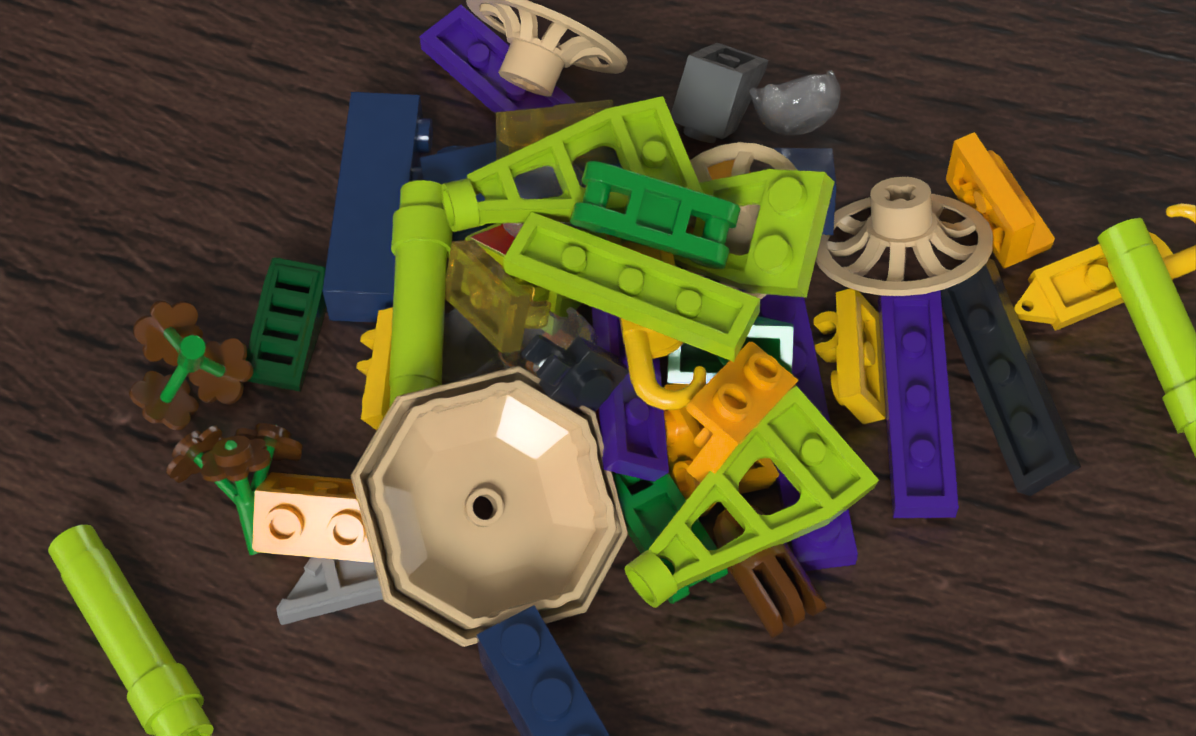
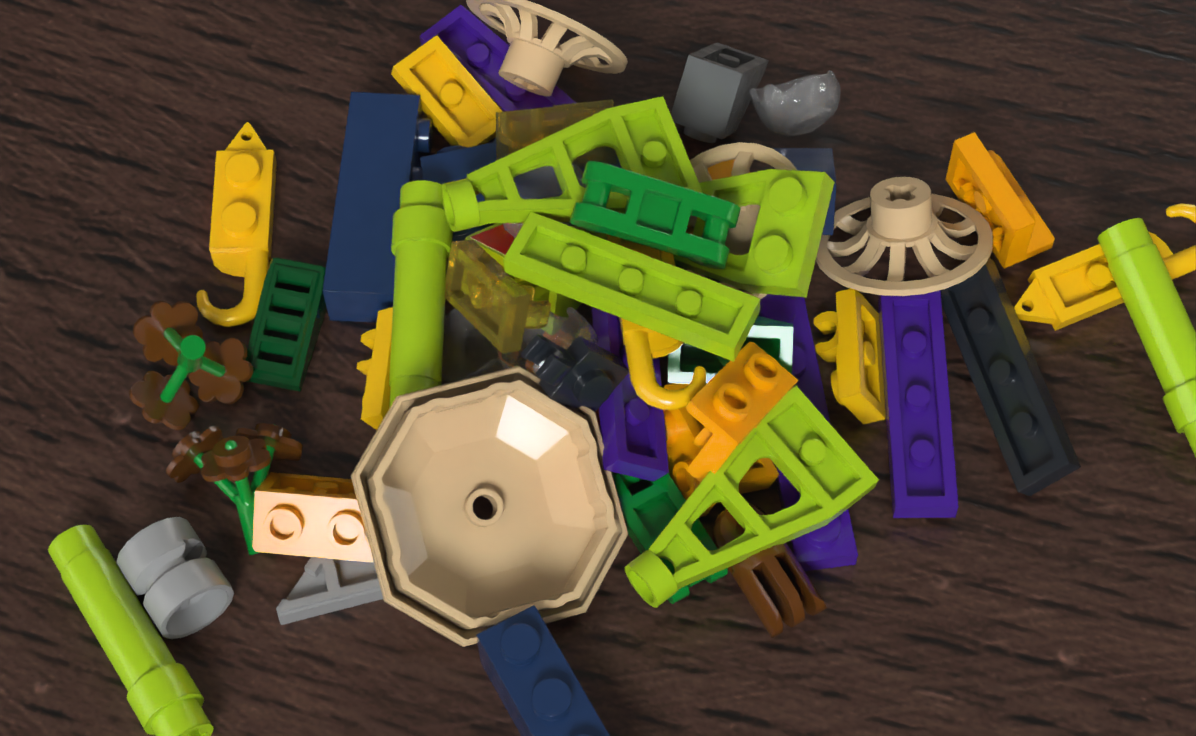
(178, 581): none -> light grey wheel
(241, 223): none -> yellow plate
(448, 94): none -> yellow plate

